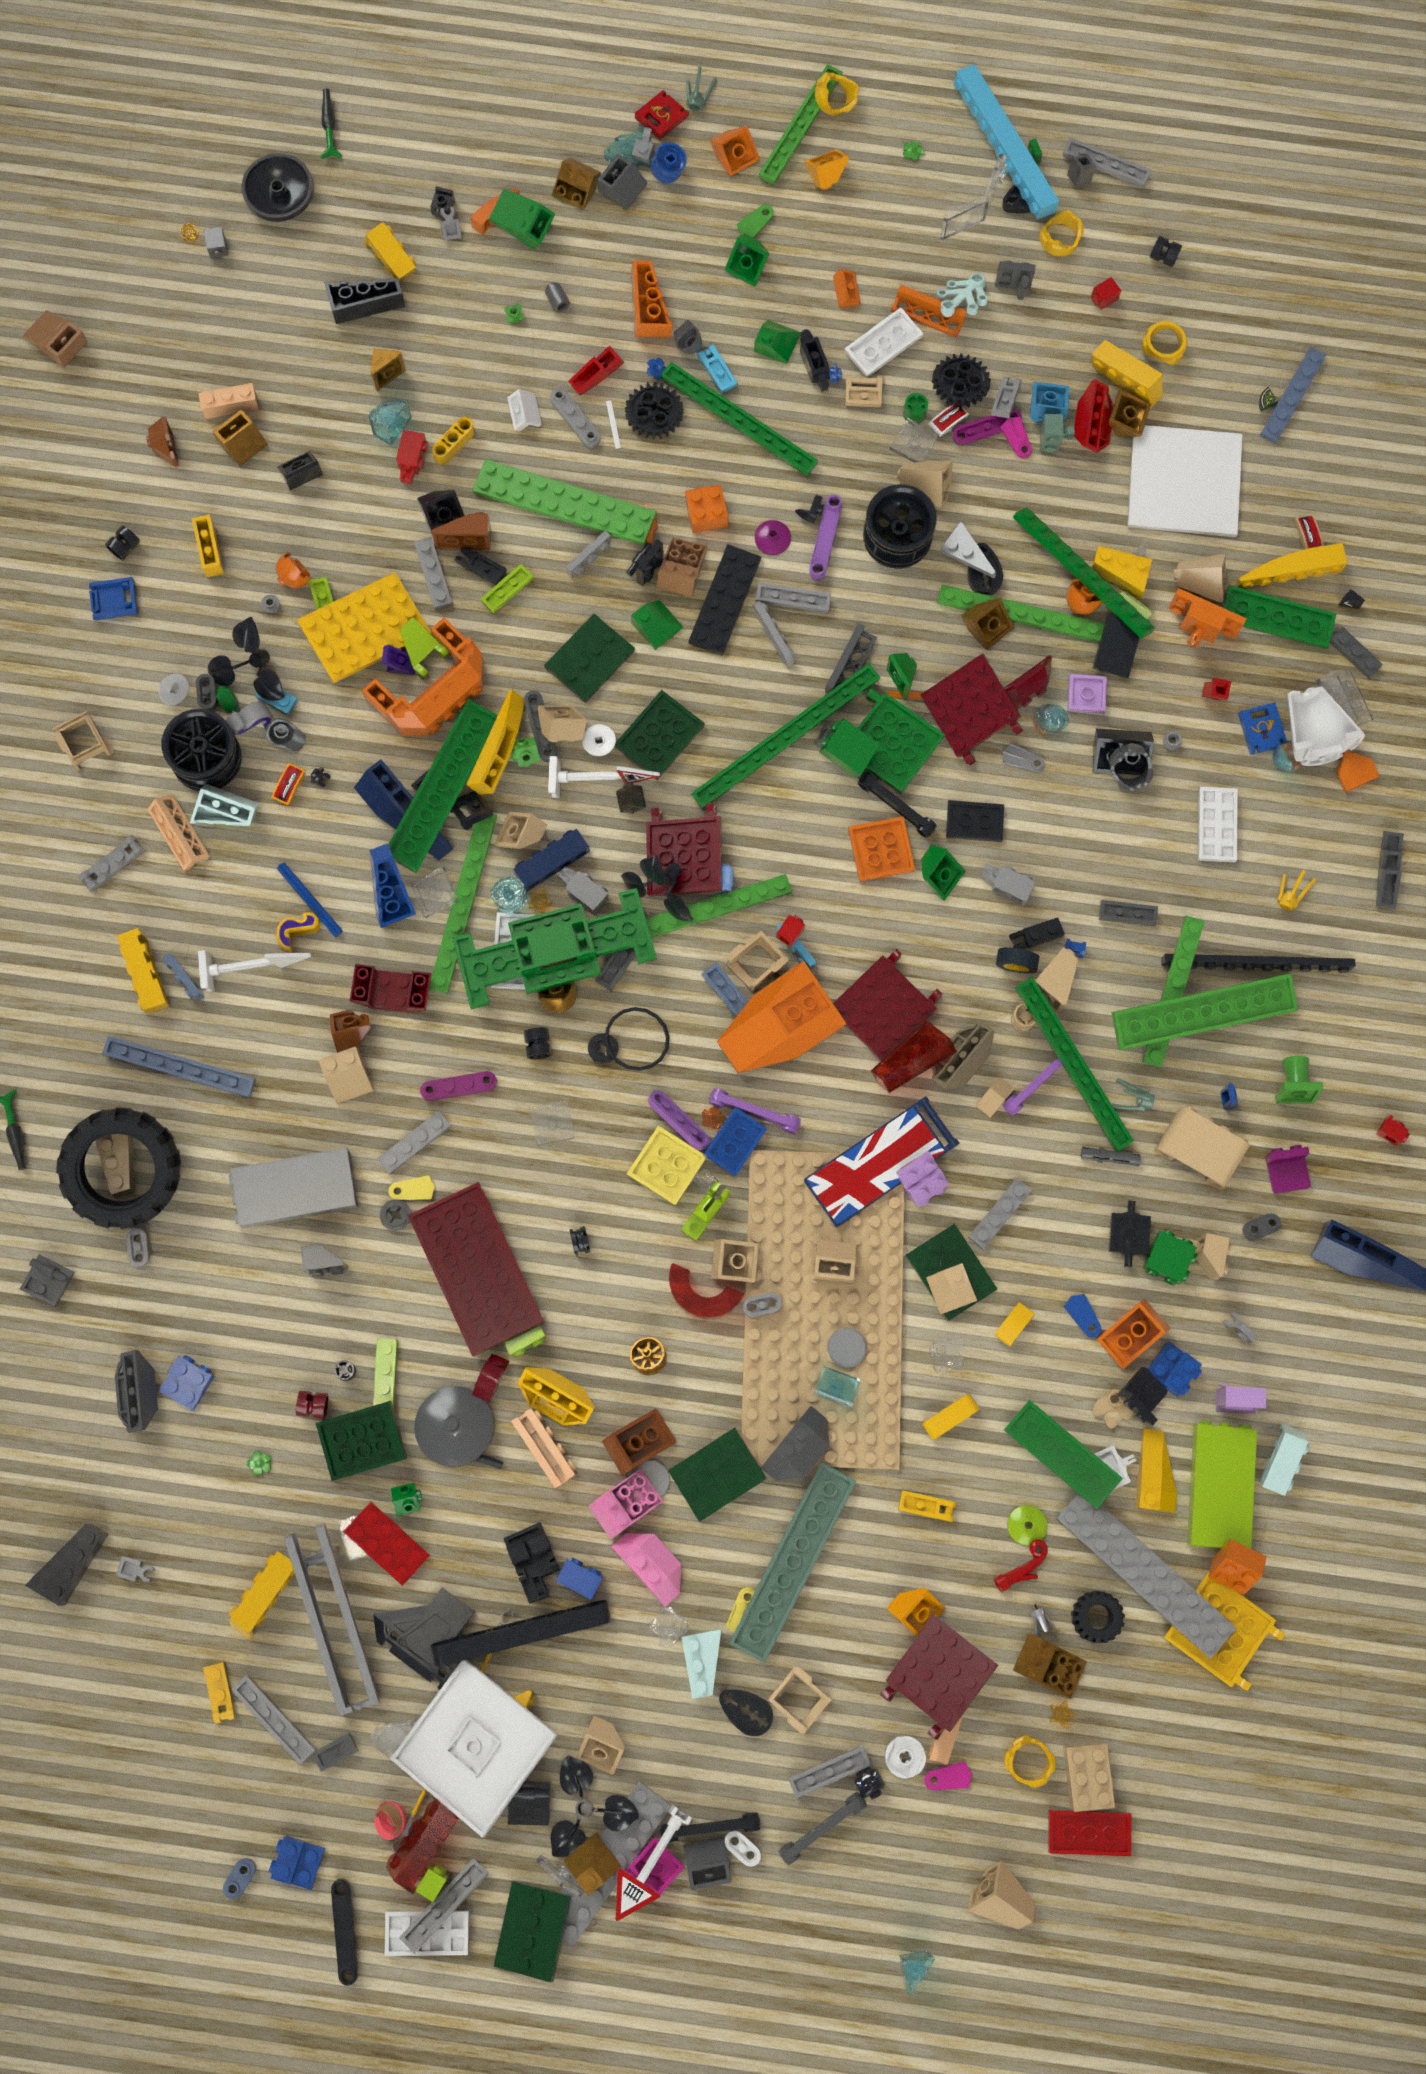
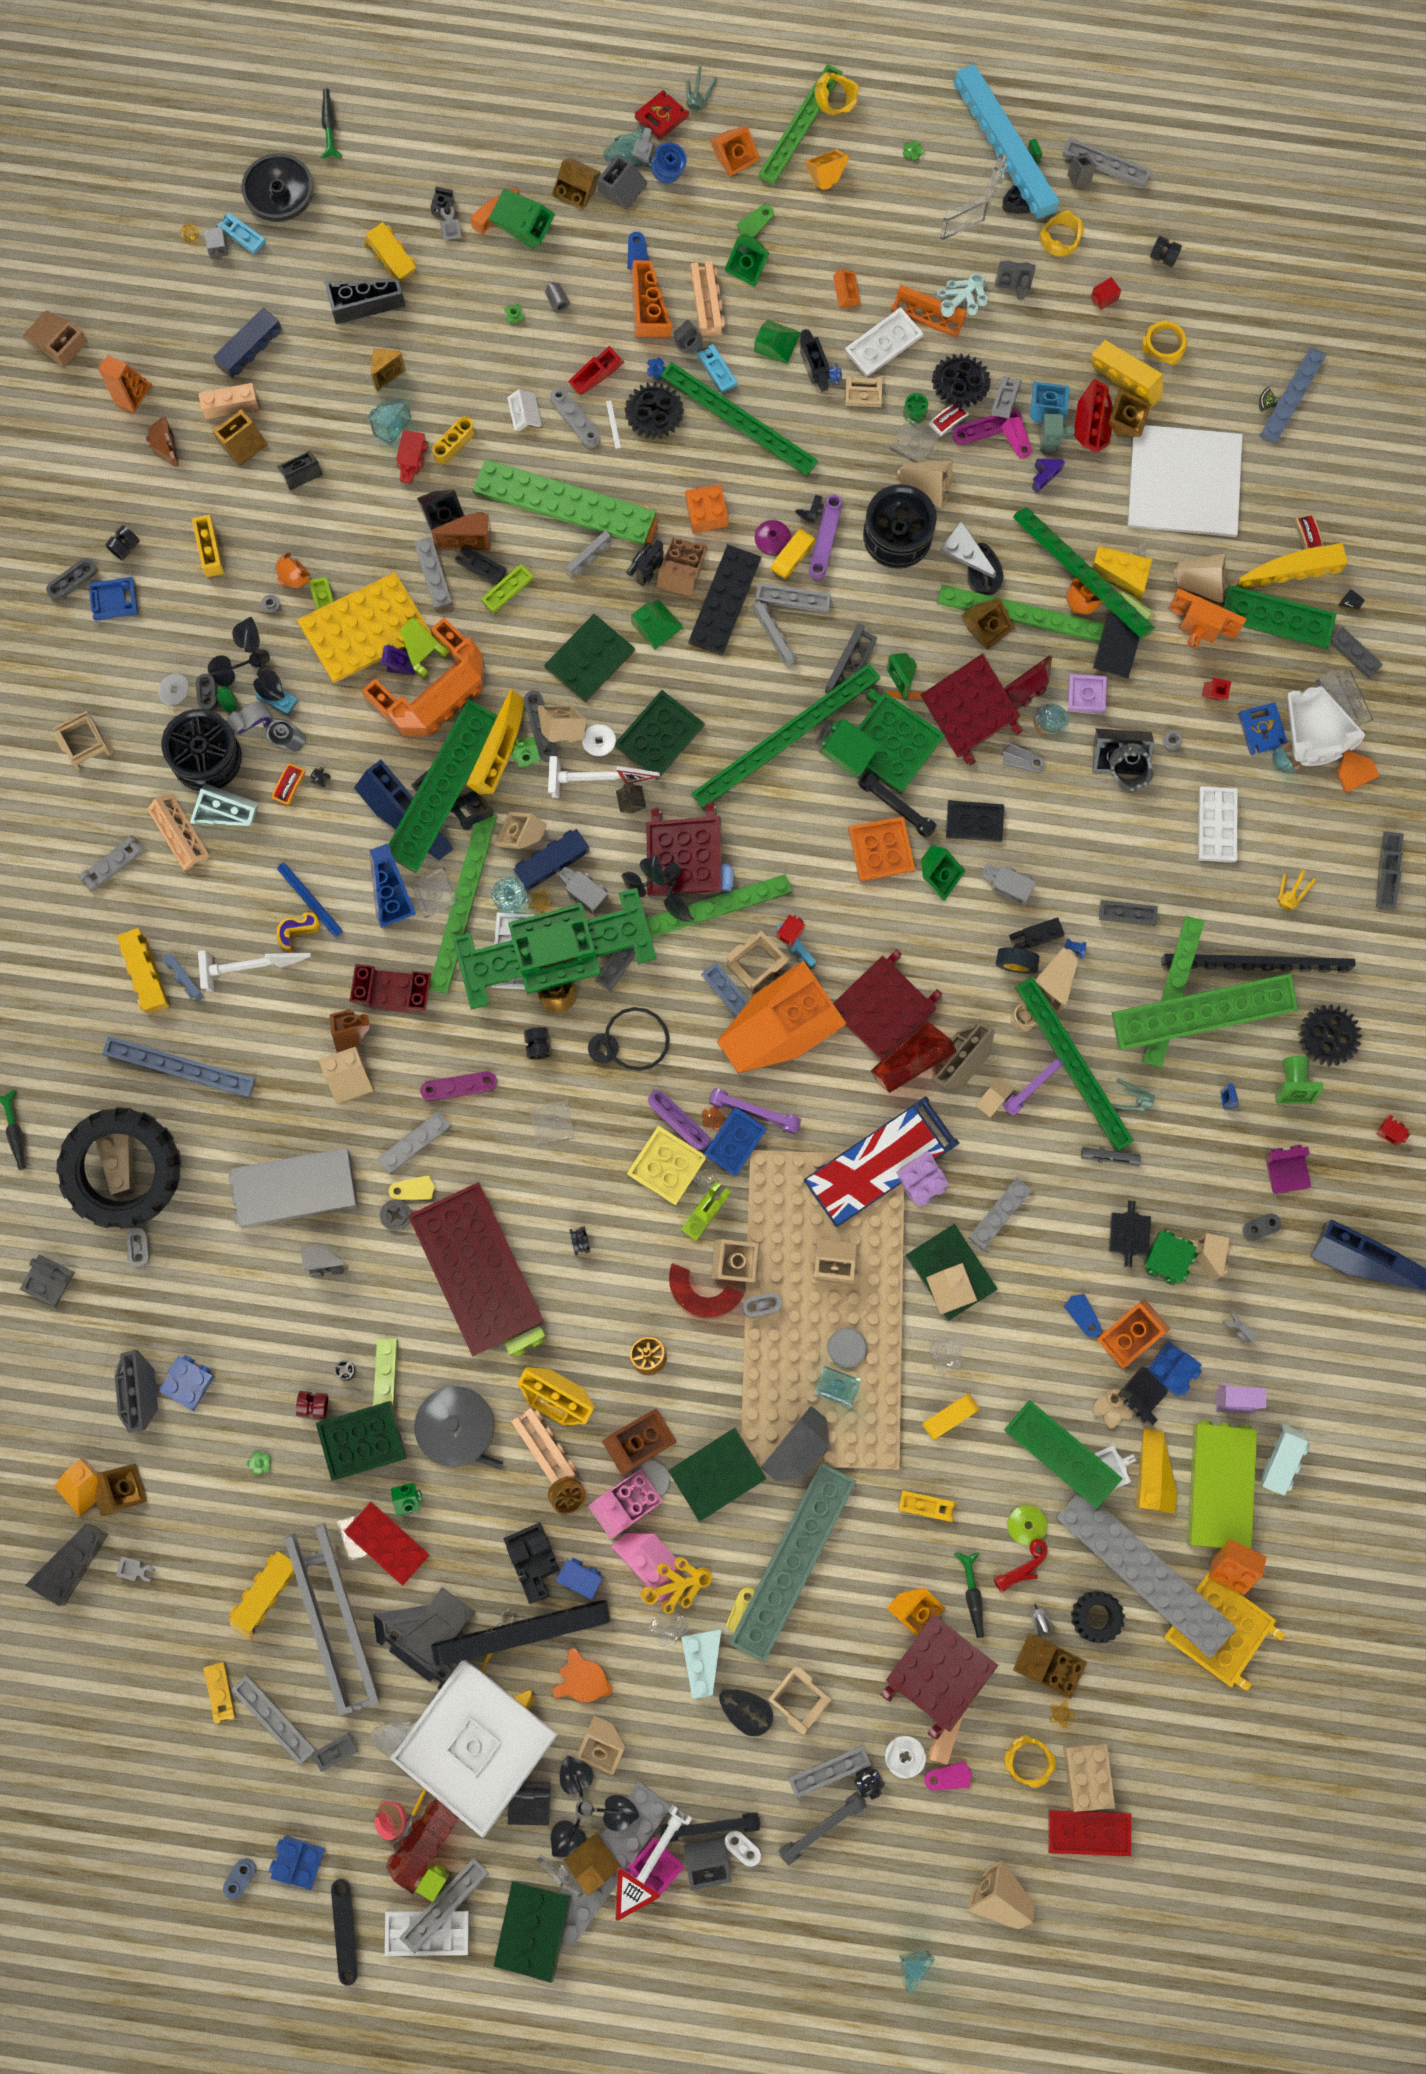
(76, 572): none -> dark grey plate
(79, 1486): none -> light orange slope
(119, 1490): none -> pearl gold slope
(123, 383): none -> orange wedge
(242, 233): none -> medium azure plate
(247, 343): none -> dark blue brick
(490, 1377): dark red brick -> none
(563, 1490): none -> pearl gold wheel
(583, 1679): none -> orange tile
(636, 251): none -> blue piece
(677, 1586): none -> yellow plant
(706, 299): none -> light nougat brick
(793, 553): none -> yellow beam
(973, 1594): none -> pearl dark grey piece
(1014, 1324): yellow slope -> none
(1047, 471): none -> dark purple slope
(1203, 1146): tan windscreen -> none
(1315, 1042): none -> black gear

